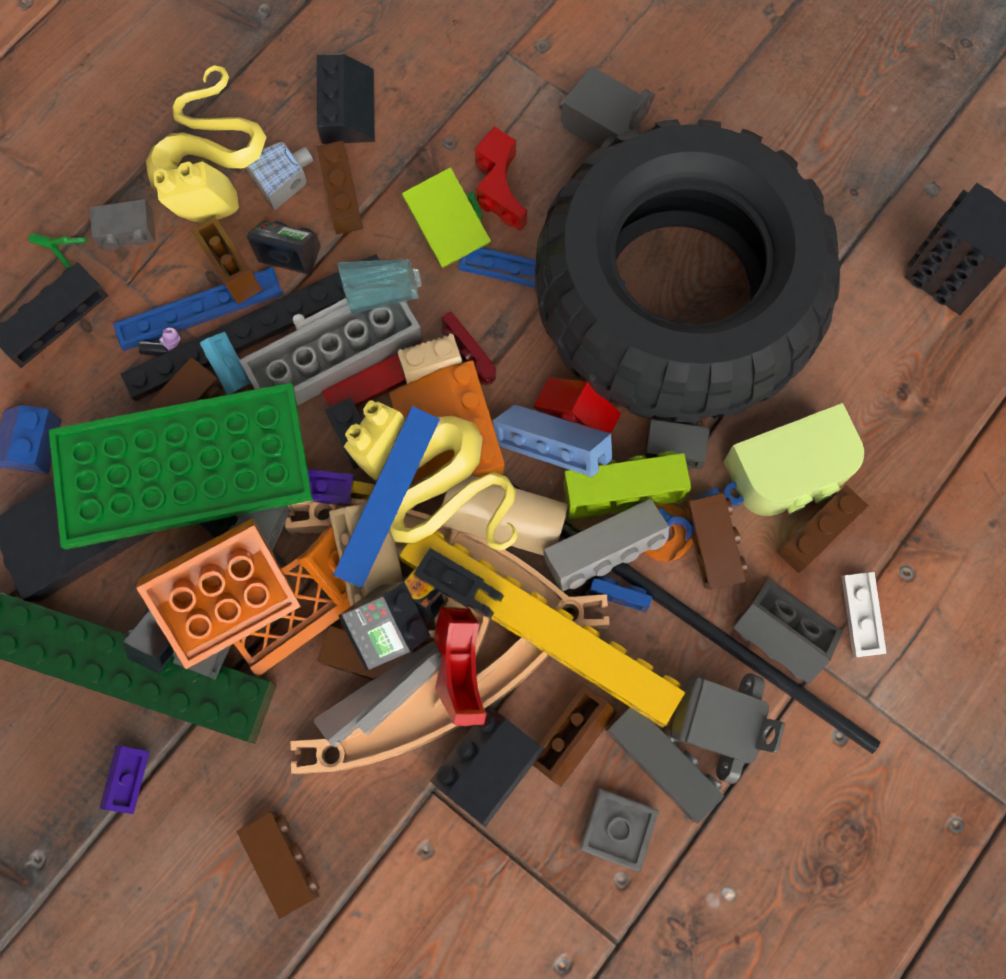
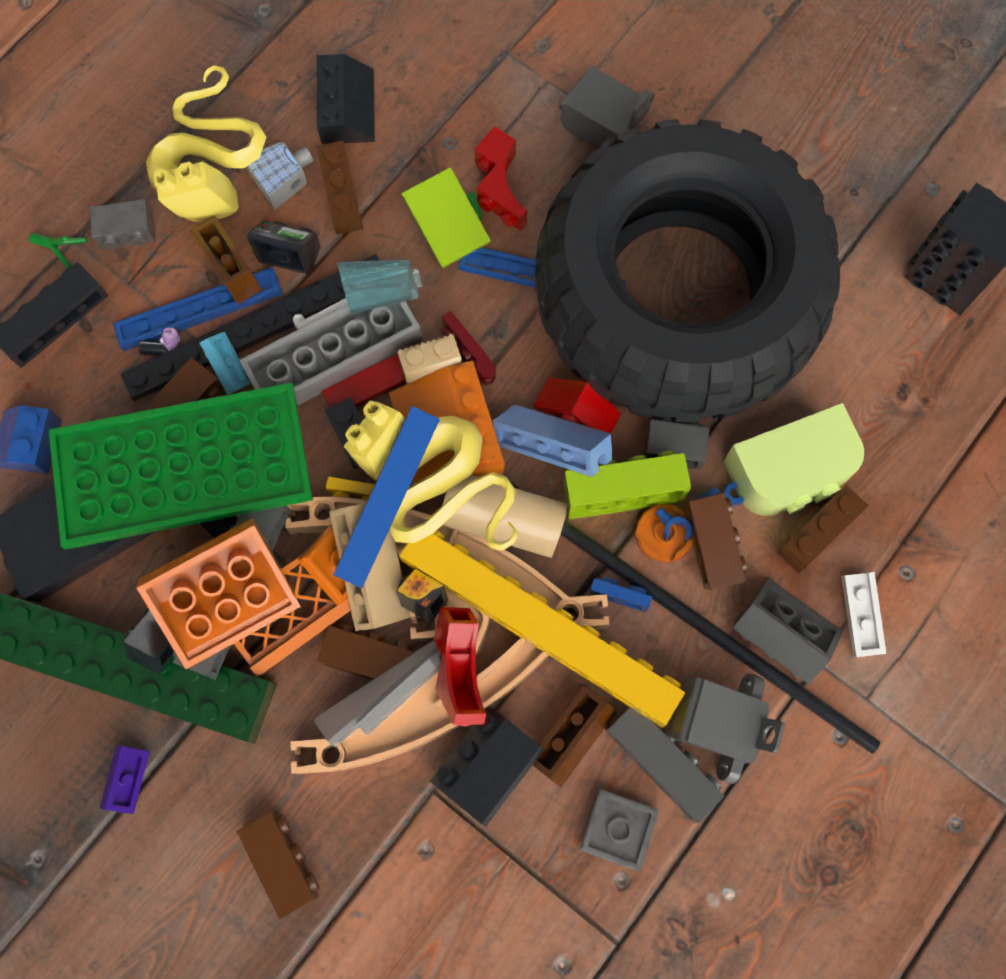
(331, 487): dark purple plate -> none
(384, 624): black slope -> none
(455, 582): black hinge -> none
(606, 545): light grey brick -> none

